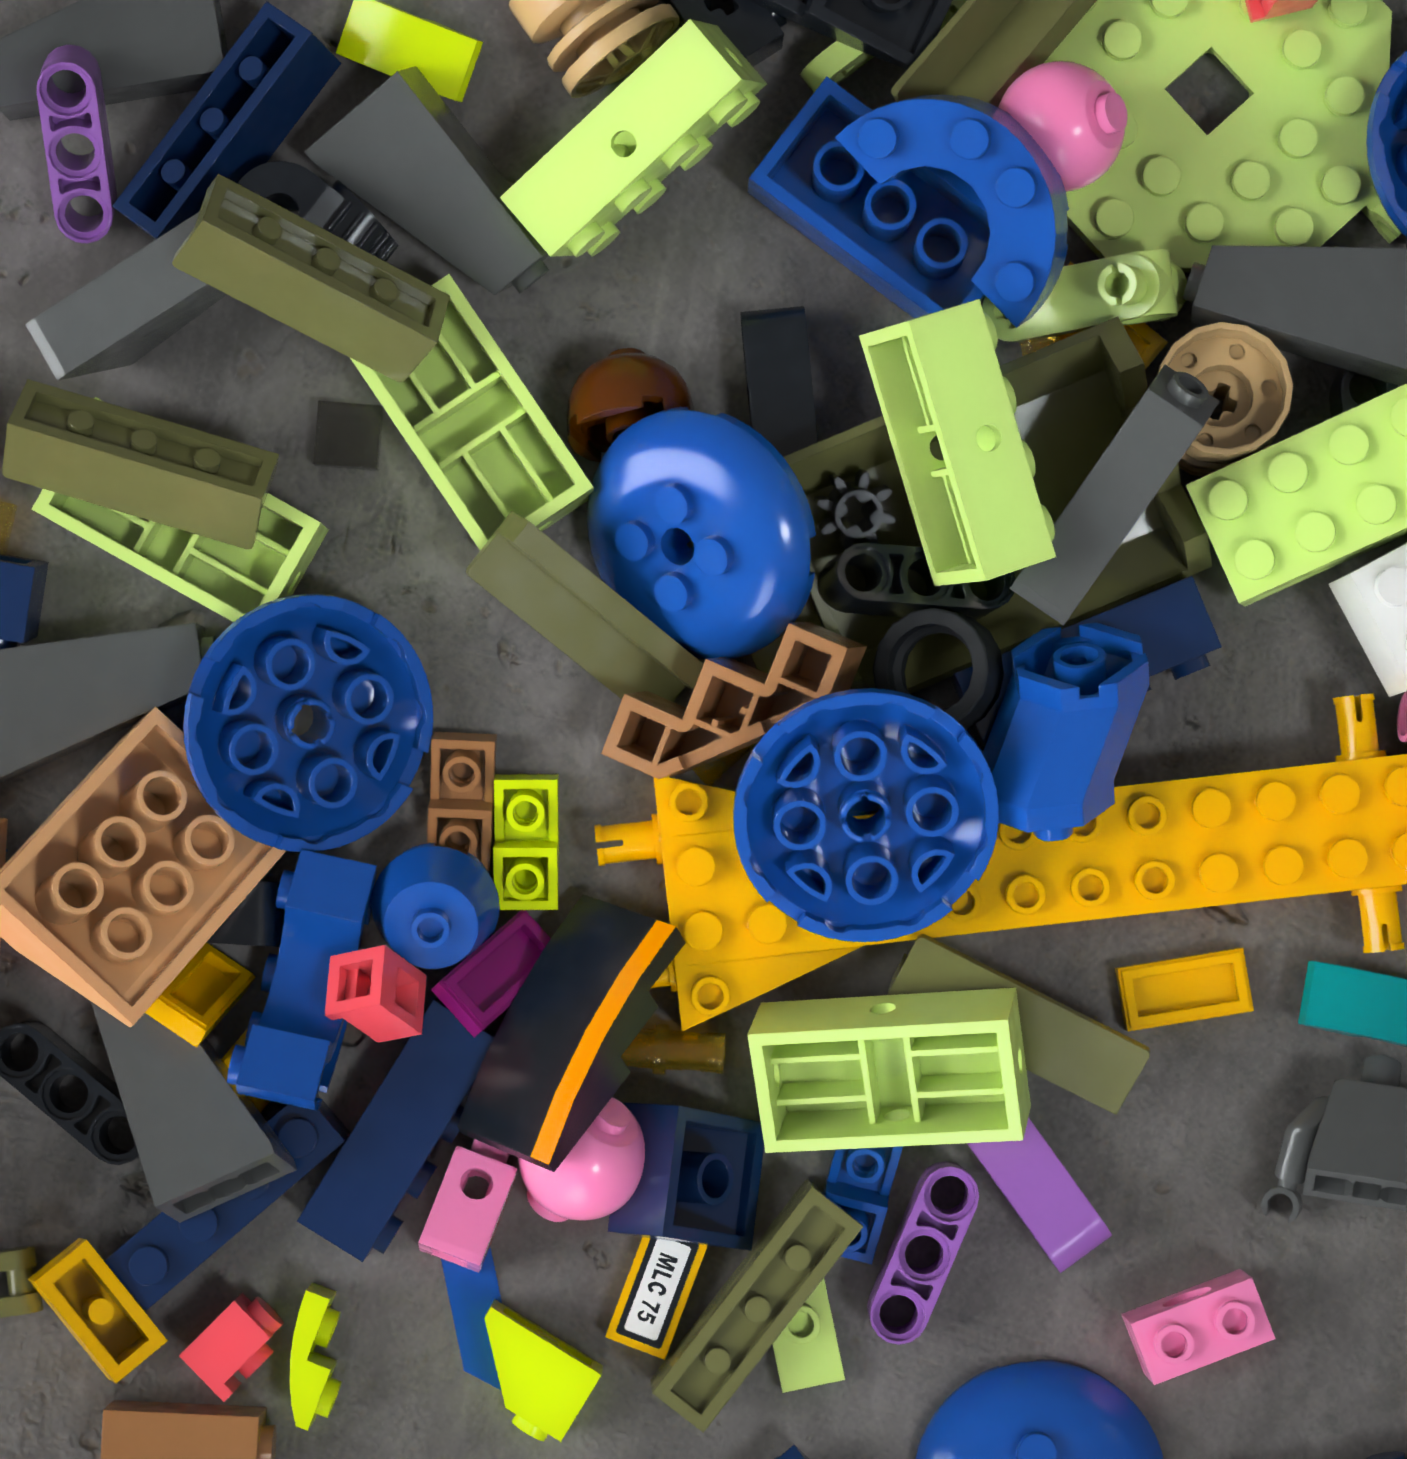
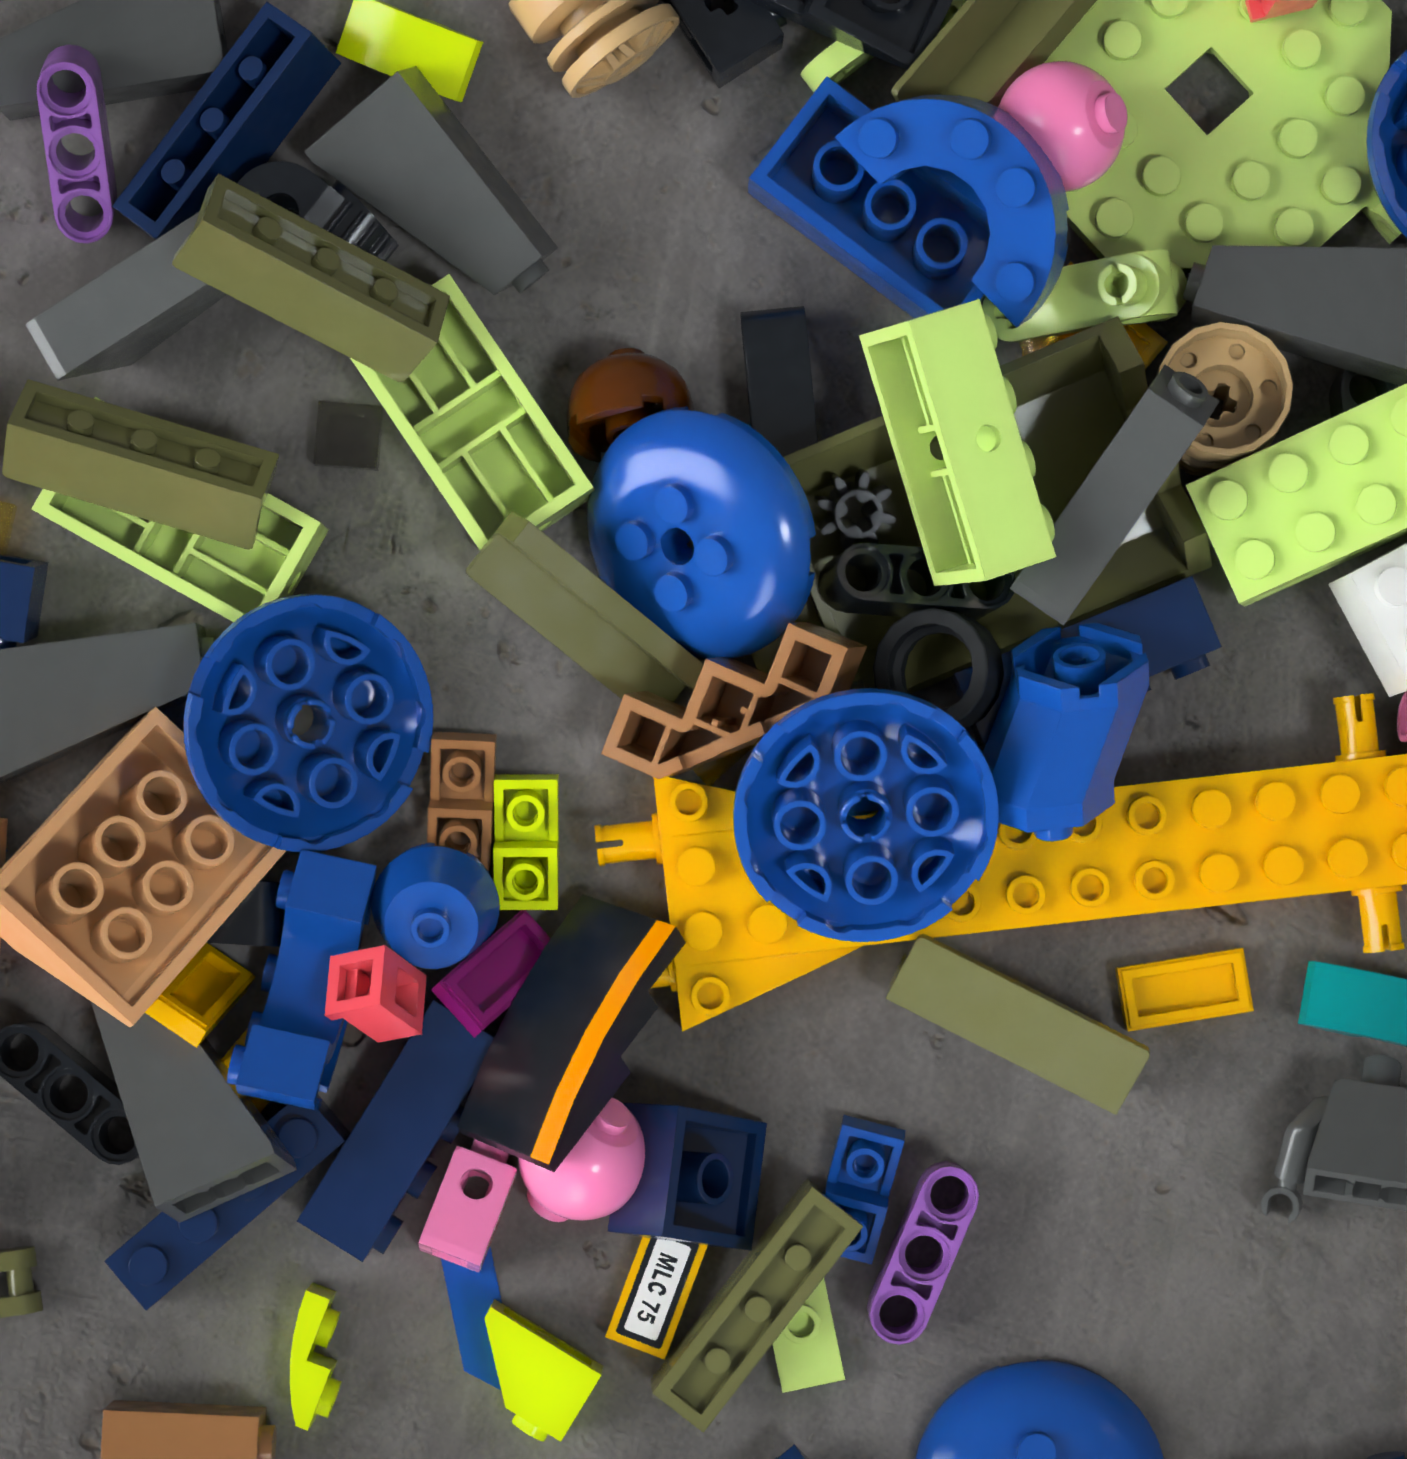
(97, 1310): yellow brick -> none
(233, 1343): coral brick -> none
(635, 141): yellowish green brick -> none
(676, 1050): clear yellow pin -> none
(890, 1070): yellowish green brick -> none
(1044, 1196): medium lavender beam -> none
(1198, 1326): bright pink brick -> none

